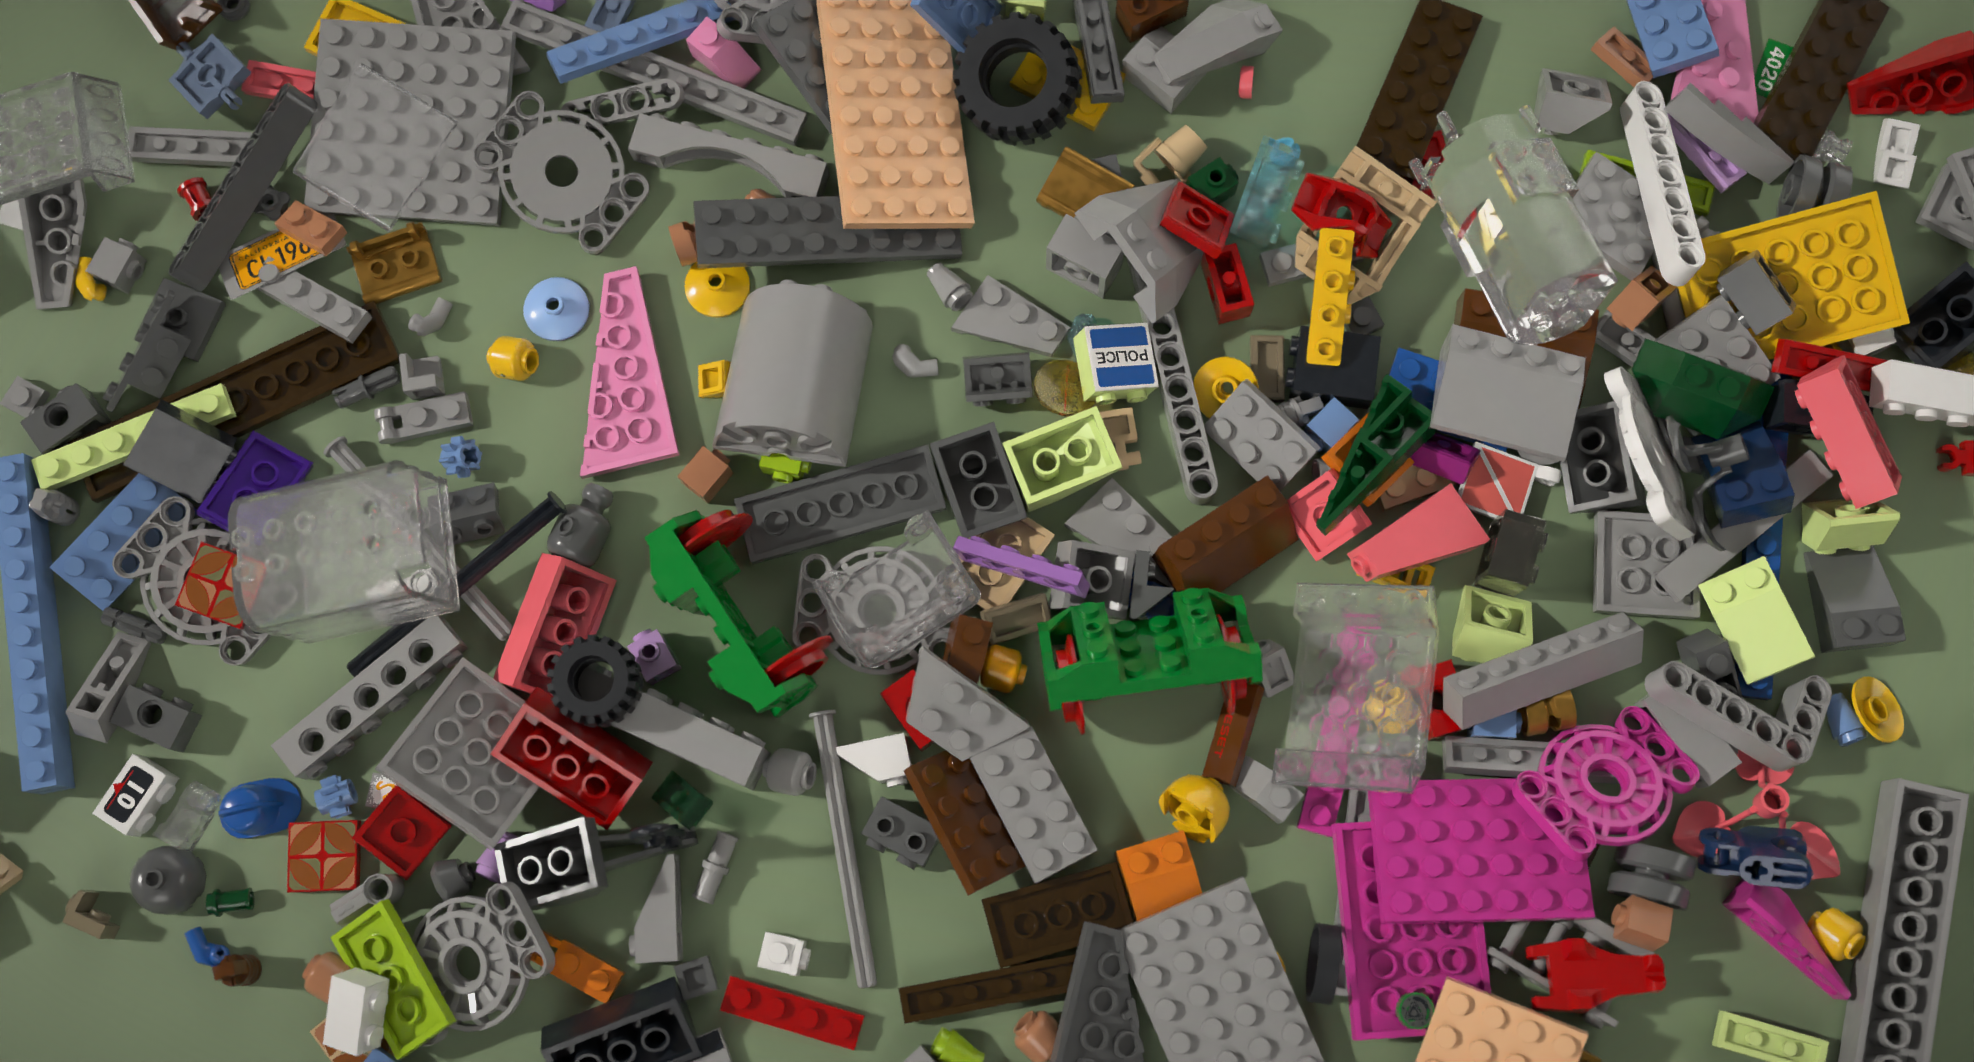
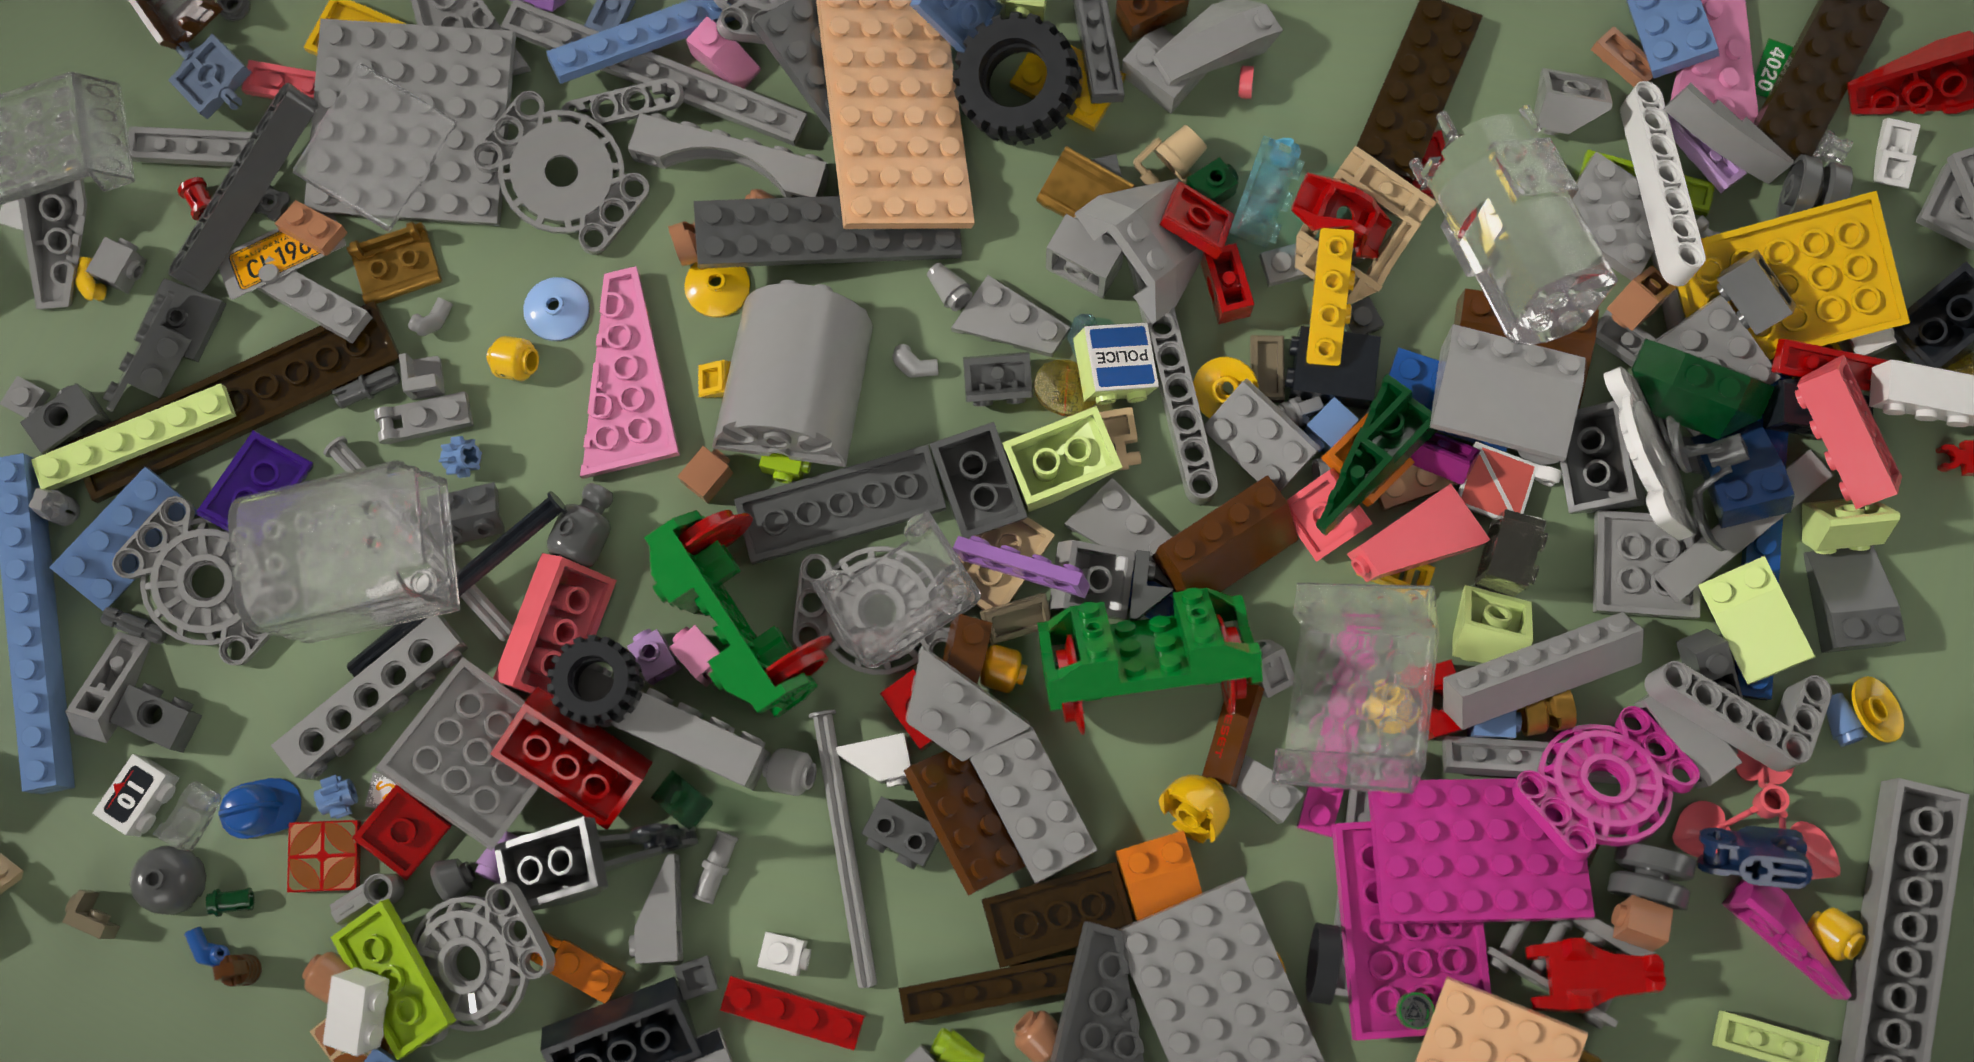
(181, 451): black brick -> none
(210, 586): tile -> none
(694, 651): none -> bright pink brick

